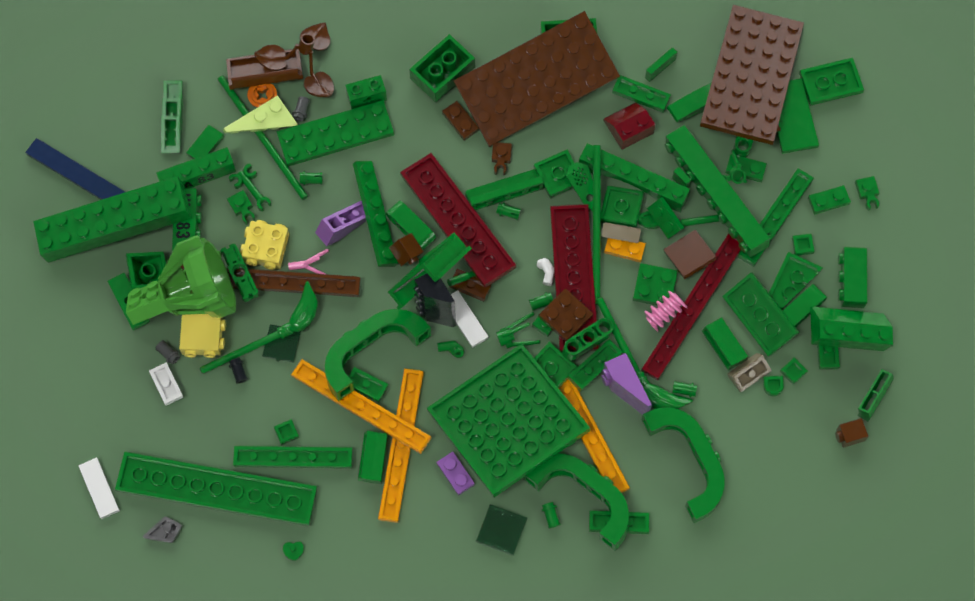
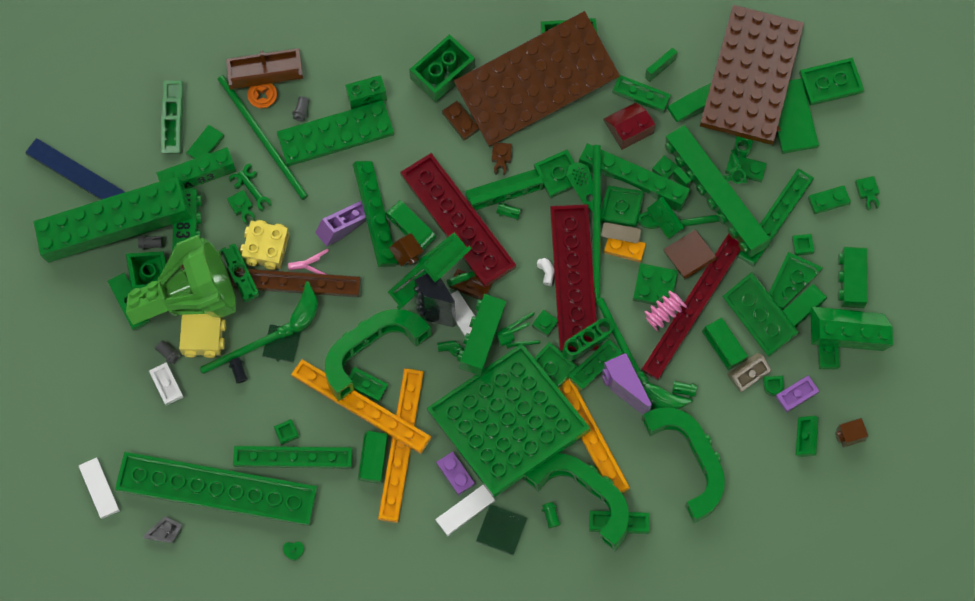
(149, 242): none -> dark grey pin
(267, 116): yellowish green wing -> none
(310, 178): green pin -> none
(313, 37): reddish brown plant -> none
(465, 510): none -> white tile
(482, 334): none -> green brick
(541, 301): green pin -> none
(566, 315): reddish brown plate -> none
(664, 167): none -> green plate
(793, 371): green tile -> none
(797, 394): none -> medium lavender plate
(807, 436): none -> green plate
(877, 396): green piece -> none

